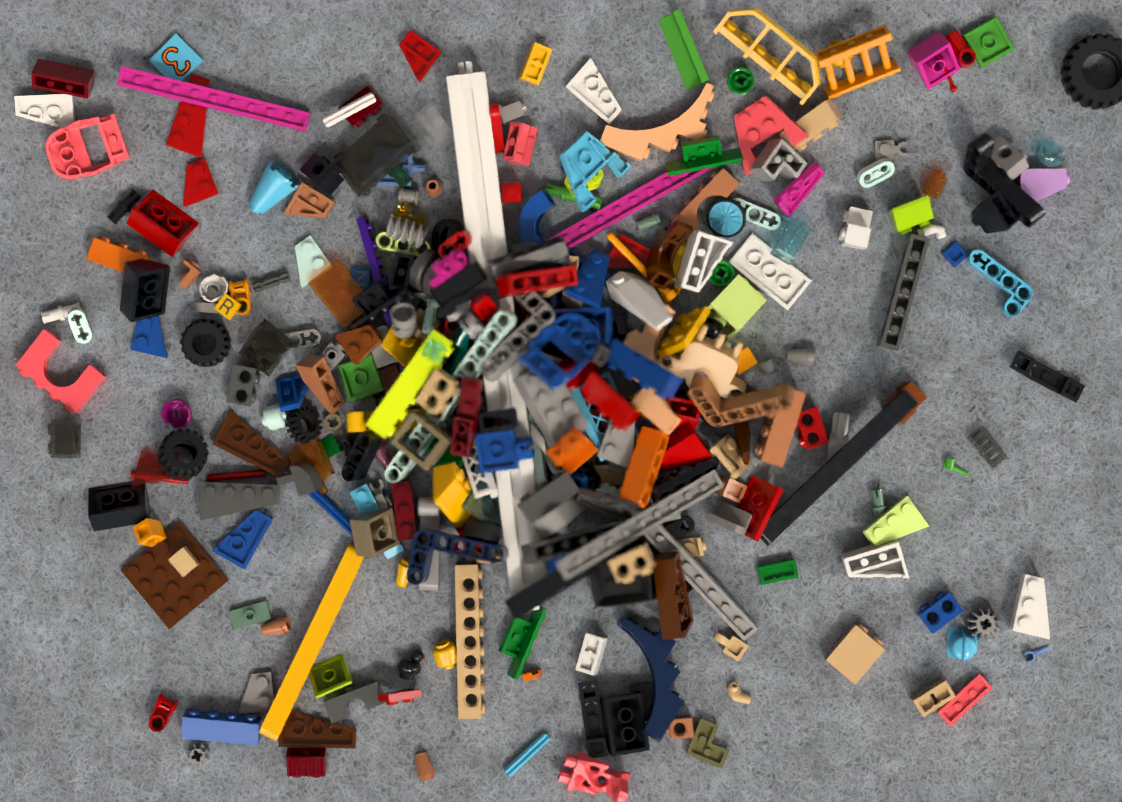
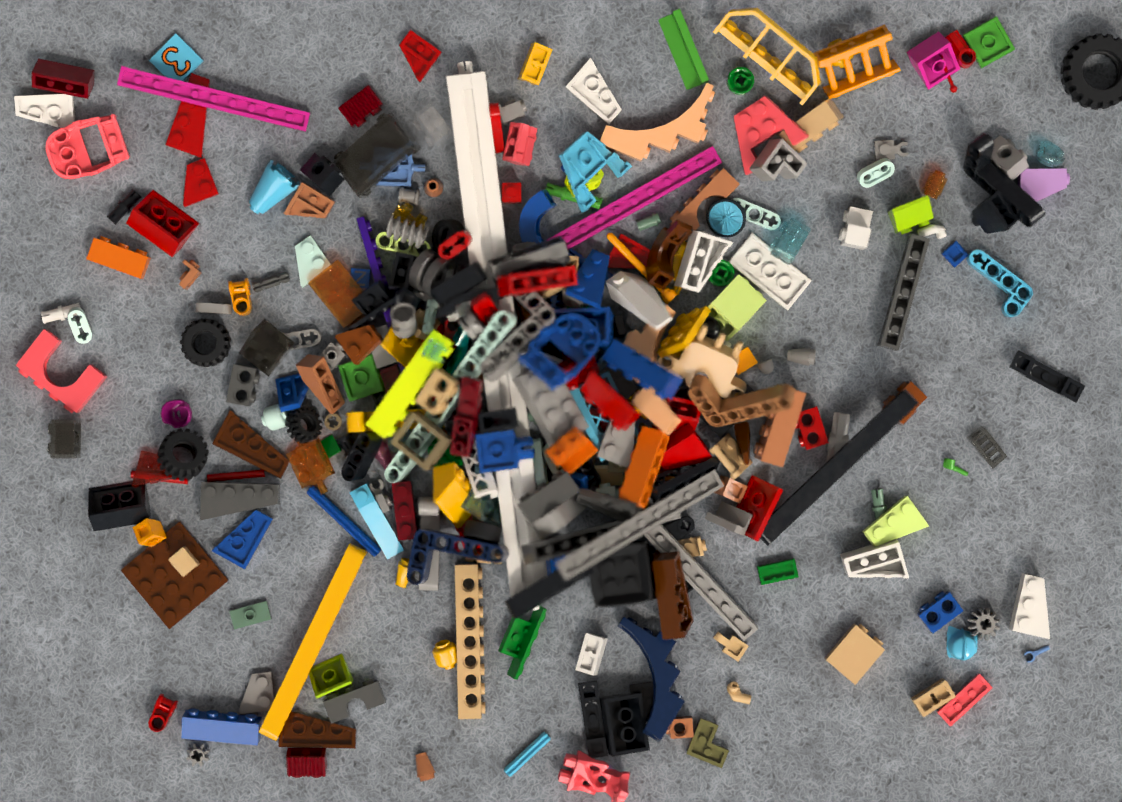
(144, 289): black slope -> none
(149, 337): blue wing -> none
(210, 294): white hair -> none
(227, 306): yellow tile -> none
(277, 626): nougat cone -> none
(304, 476): dark grey brick -> none
(349, 109): white axle -> none
(374, 532): dark tan slope -> none
(393, 697): plate -> none
(399, 170): clear green bush -> none
(409, 669): black animal -> none
(449, 266): dark pink bracket -> none
(535, 674): orange tile -> none
(537, 438): white sticker -> none
(601, 355): flat silver slope -> none
(630, 560): tan brick -> none
(703, 154): green bracket -> none
(798, 190): dark pink wing -> none

